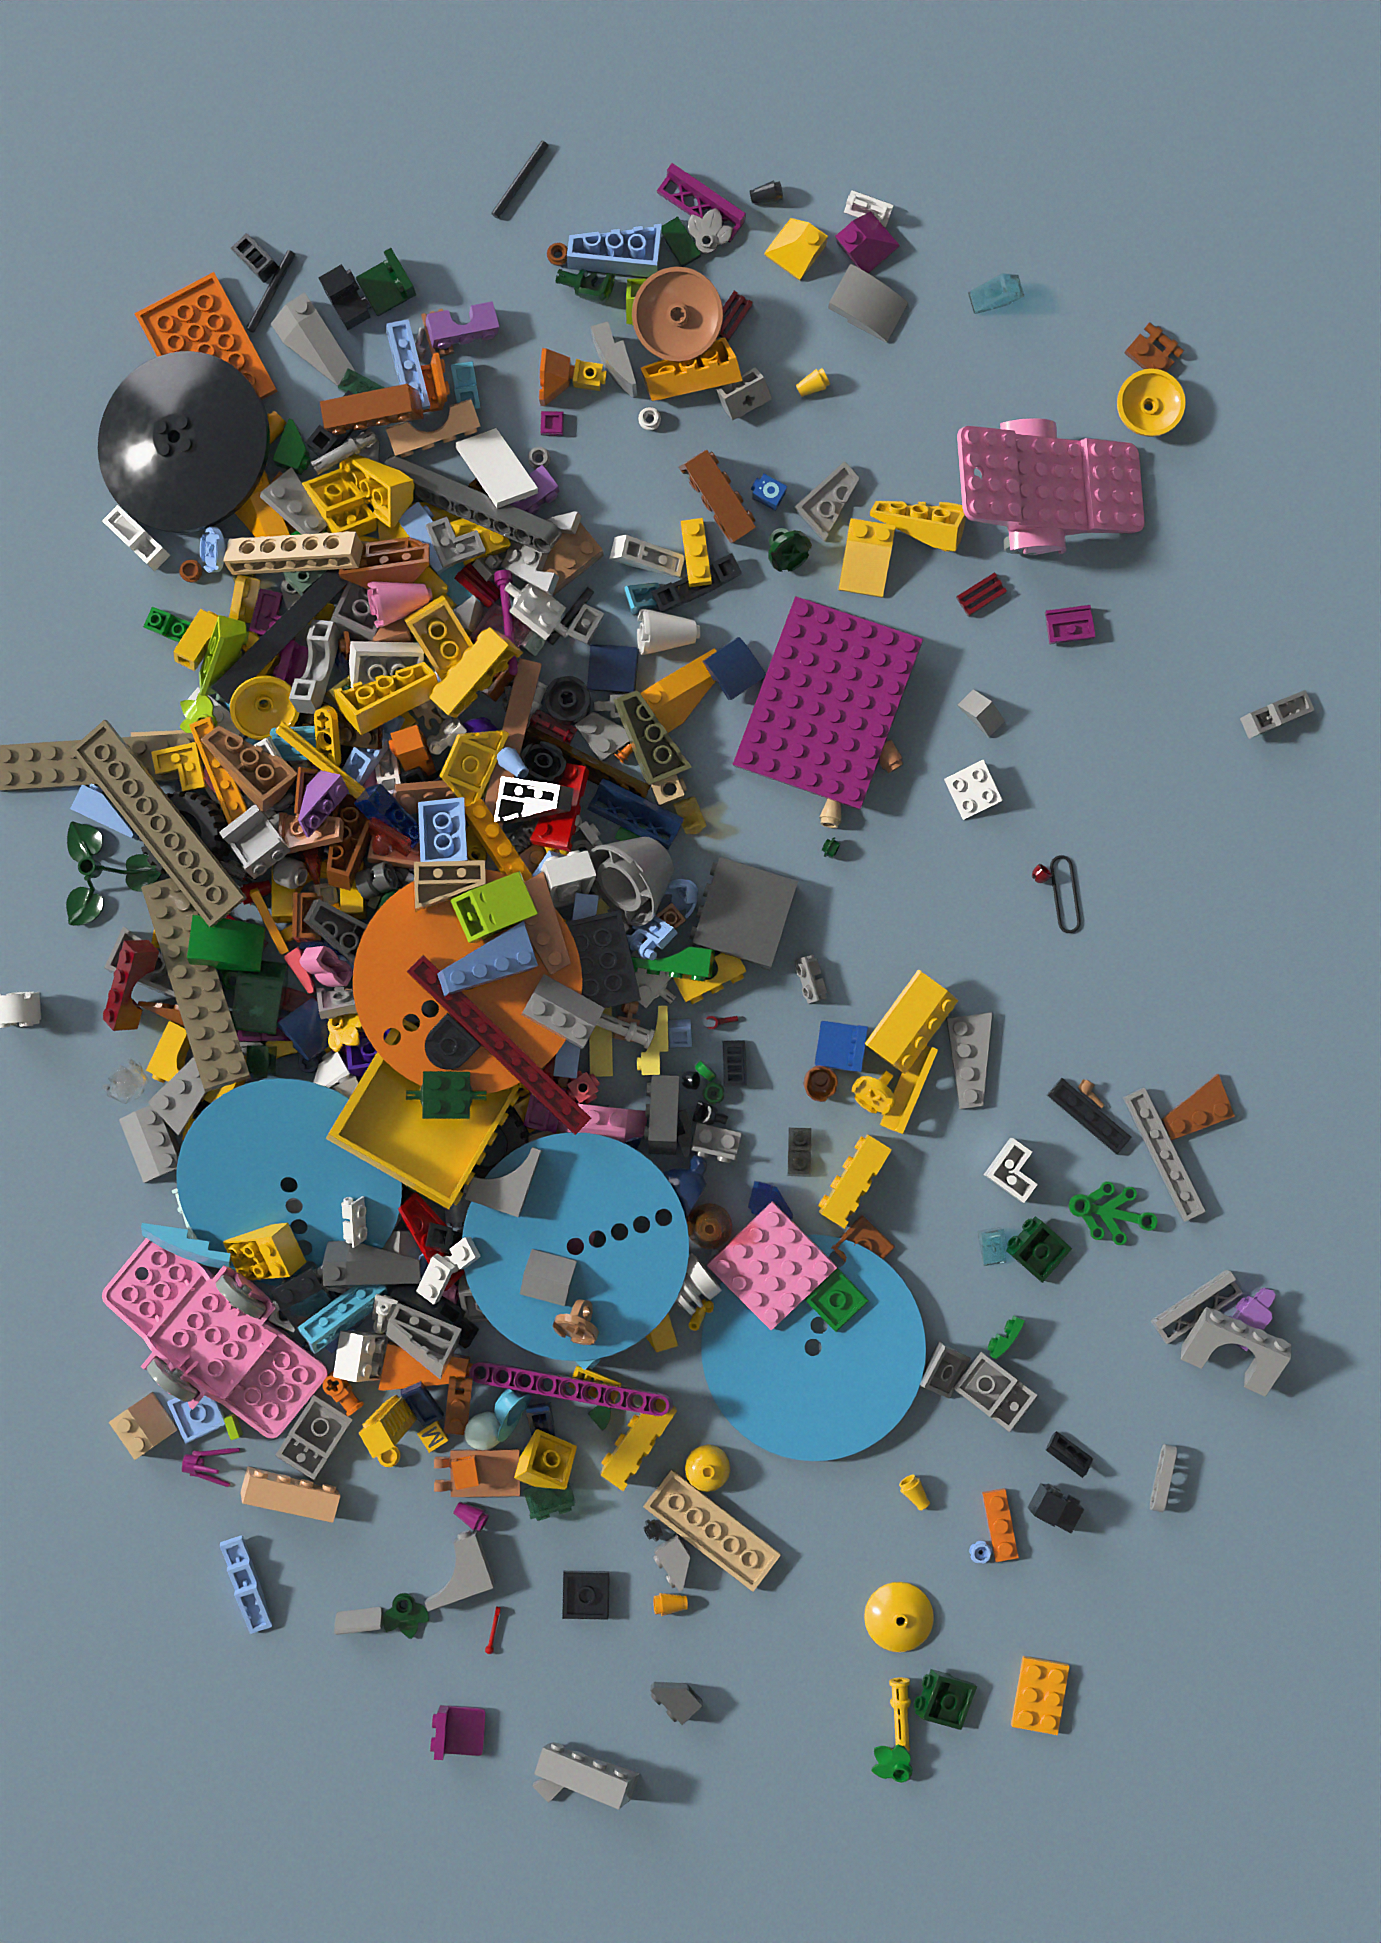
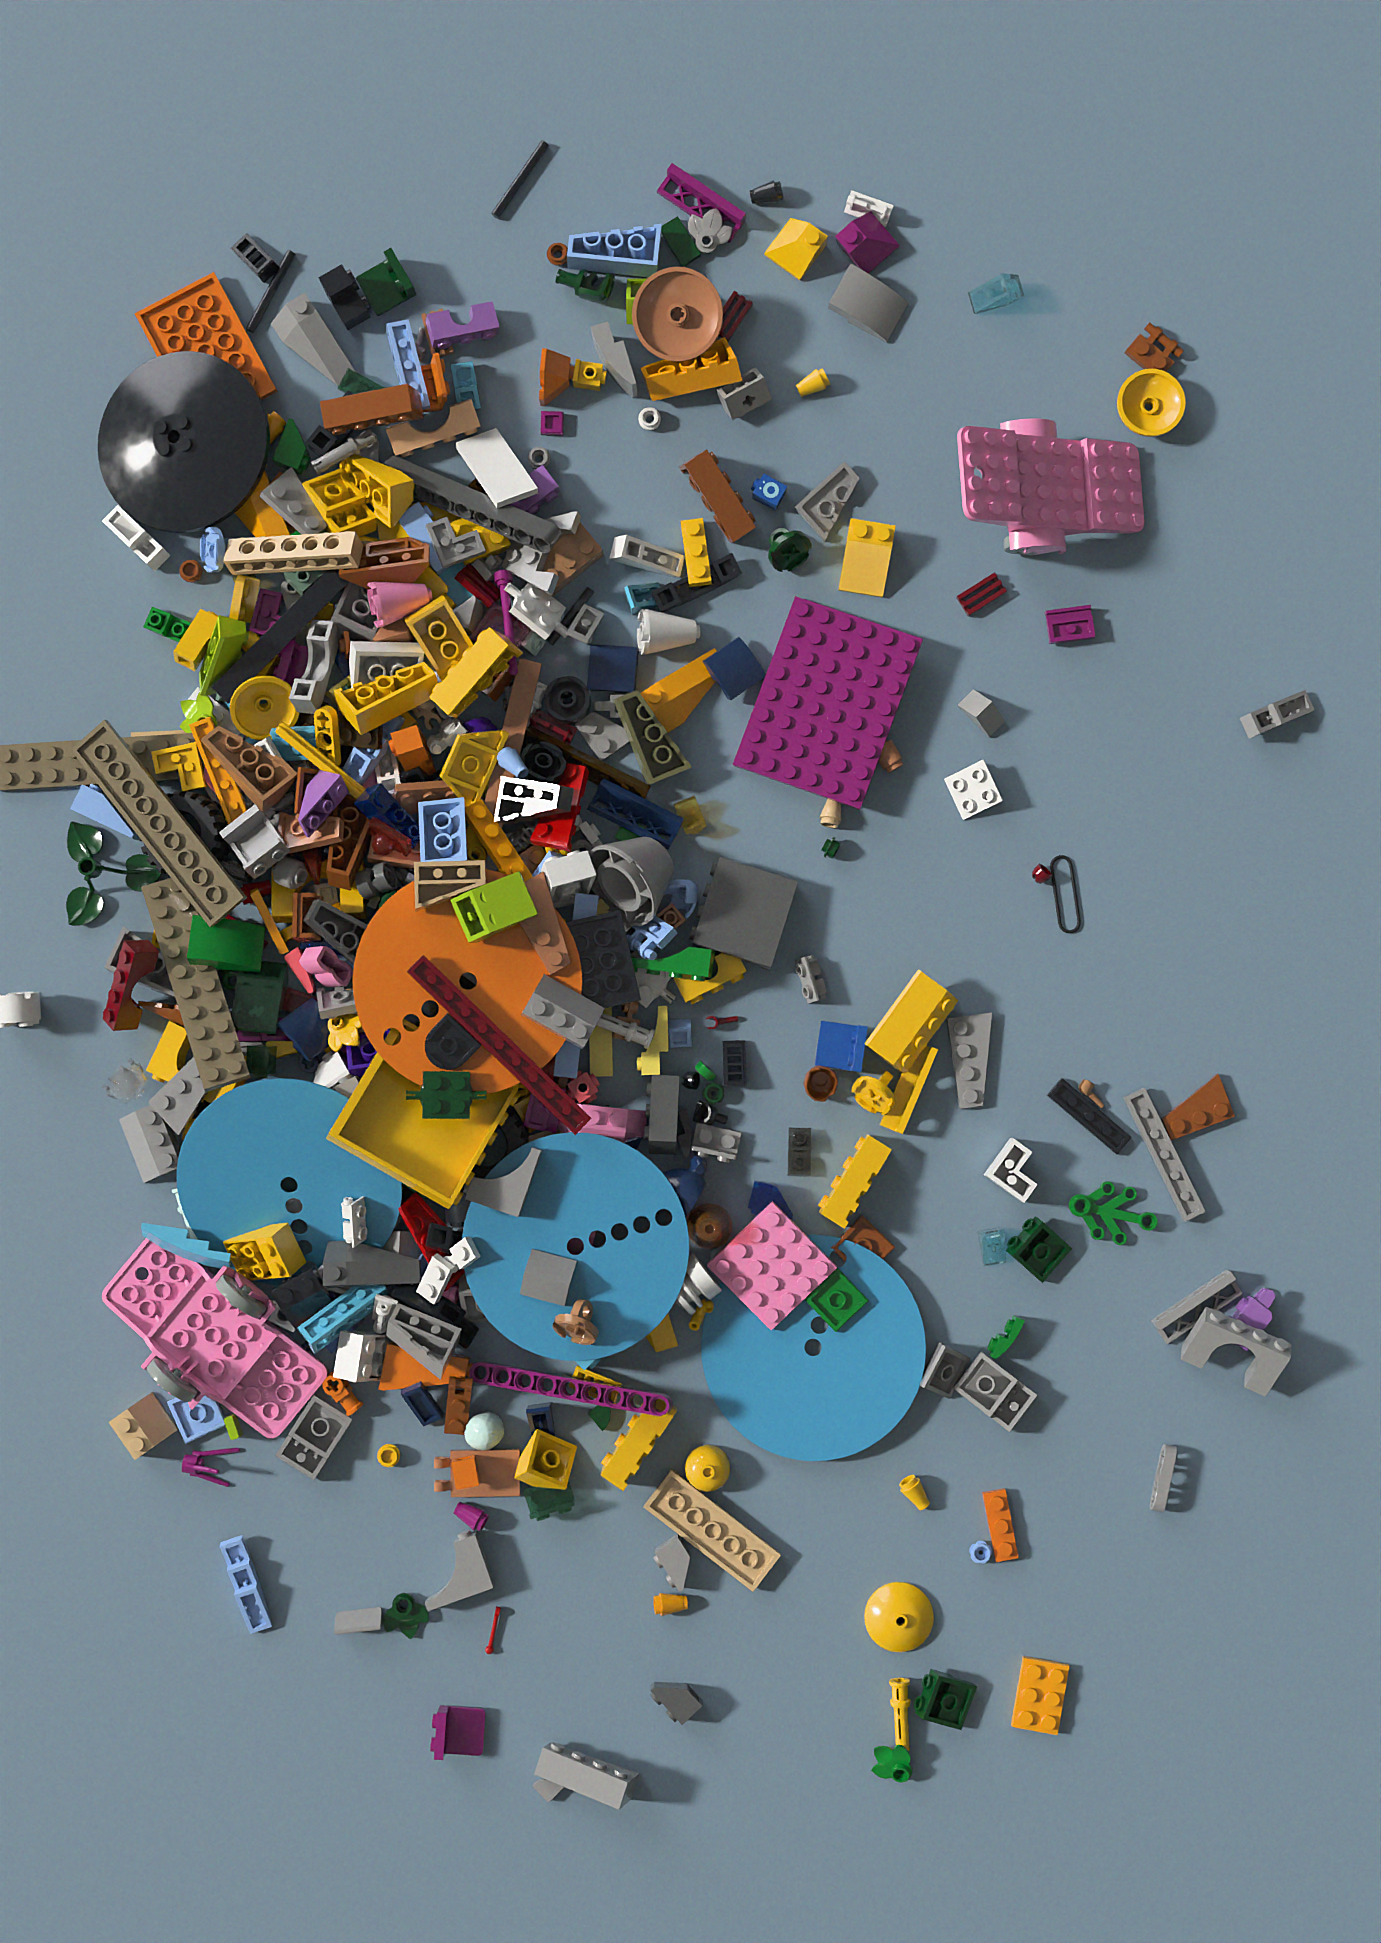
(289, 1495): light nougat wedge -> none
(387, 1425): yellow brick -> none
(433, 1436): yellow tile -> none
(497, 959): medium blue wedge -> none
(509, 1411): medium azure piece -> none
(586, 1595): black plate -> none
(624, 753): orange piece -> none
(652, 1530): black plate -> none
(661, 797): tan brick -> none
(932, 525): yellow wedge -> none
(1054, 1508): black brick -> none
(1069, 1454): black plate -> none

